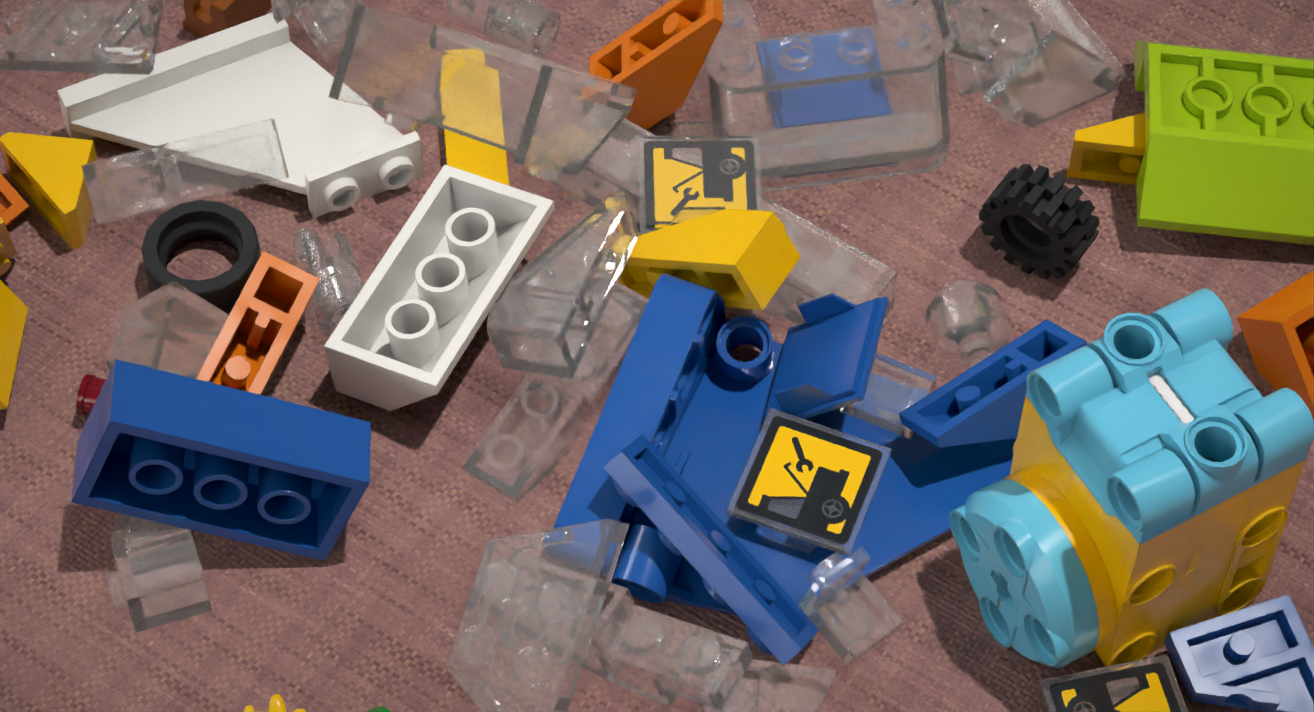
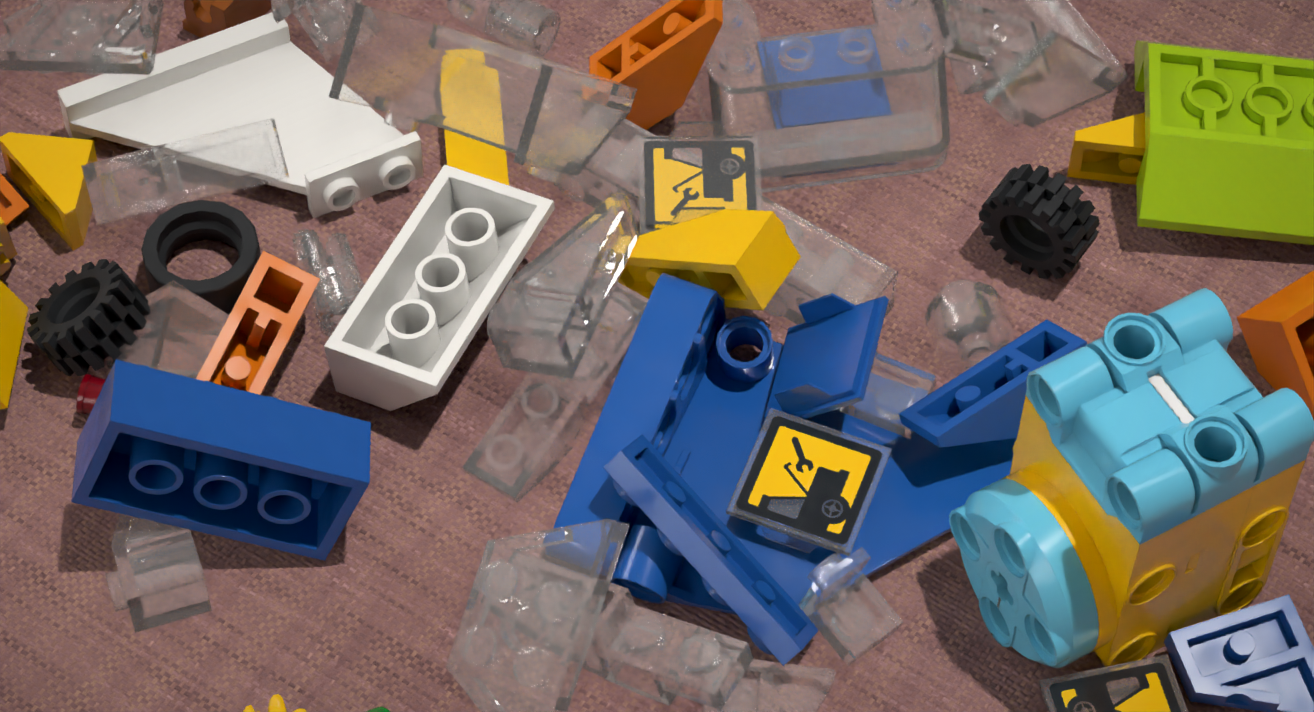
(88, 317): none -> black tyre

